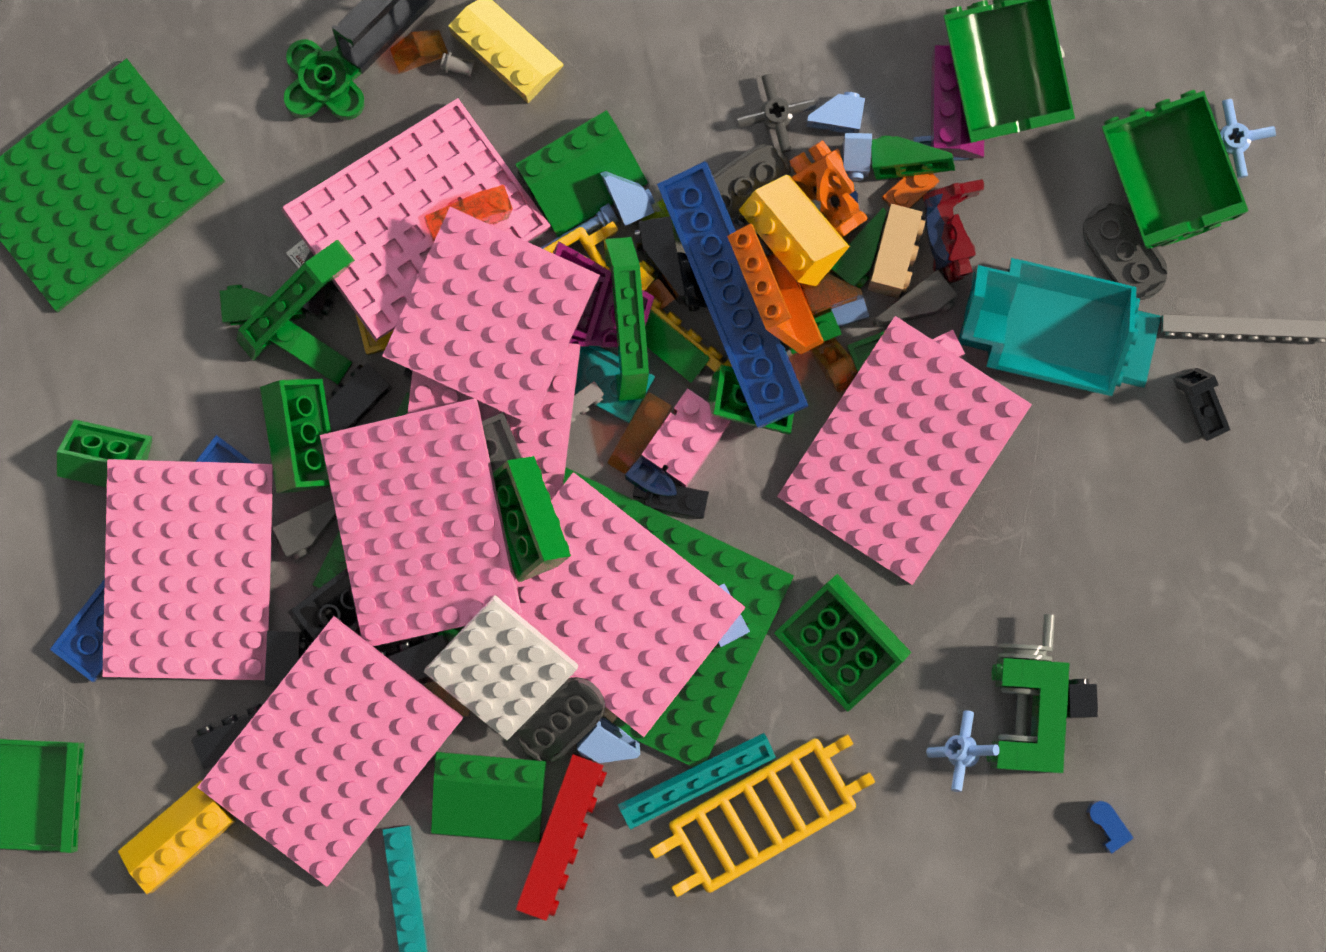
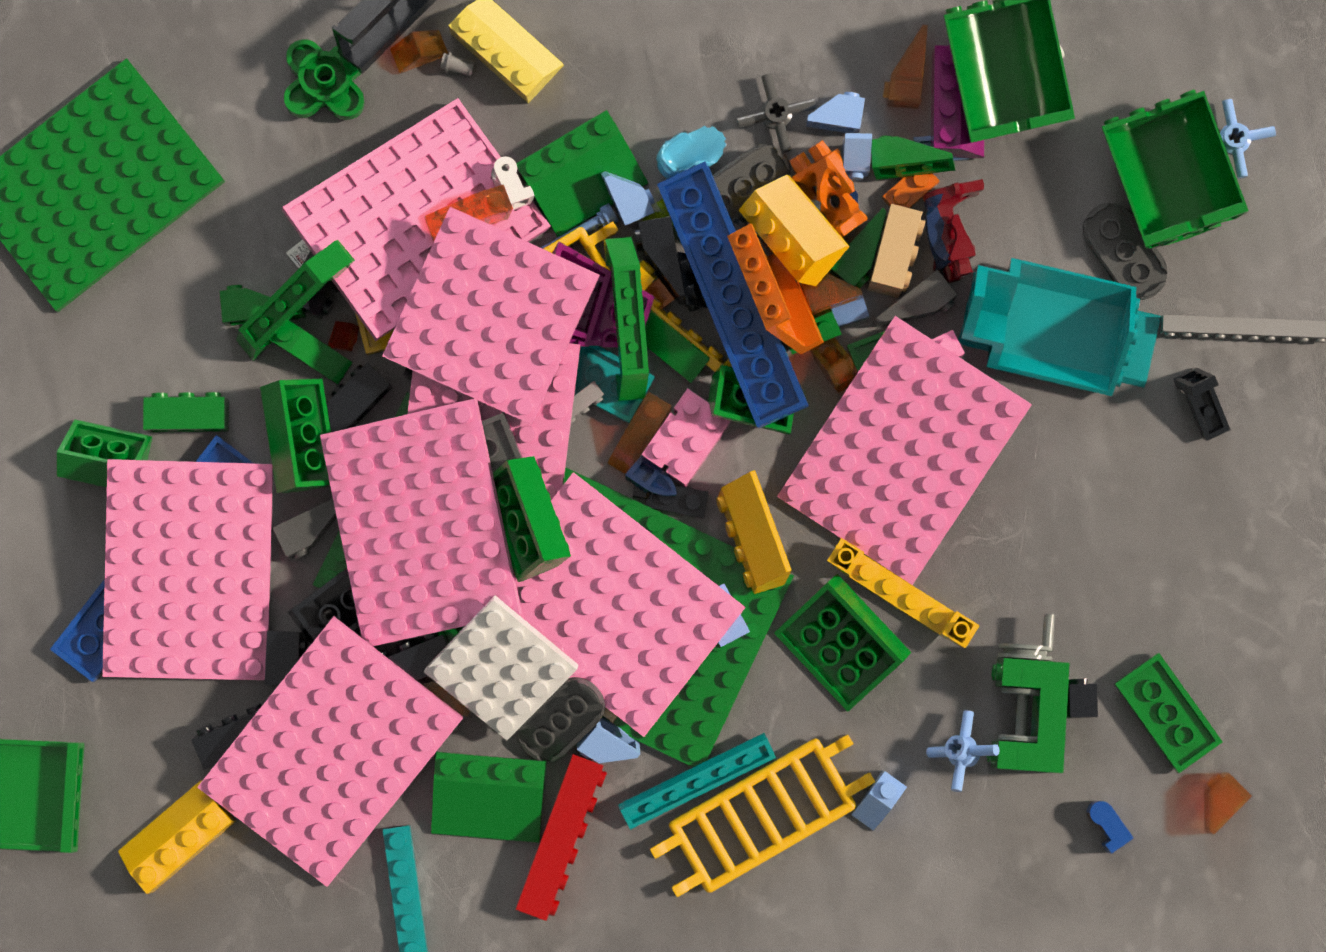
(186, 413): none -> green brick
(343, 336): none -> clear red plate
(505, 173): none -> white leg
(689, 150): none -> medium azure hair
(754, 533): none -> yellow slope
(879, 800): none -> light blue slope
(902, 594): none -> yellow slope
(906, 80): none -> clear orange slope
(1168, 713): none -> green plate
(1222, 800): none -> clear orange slope

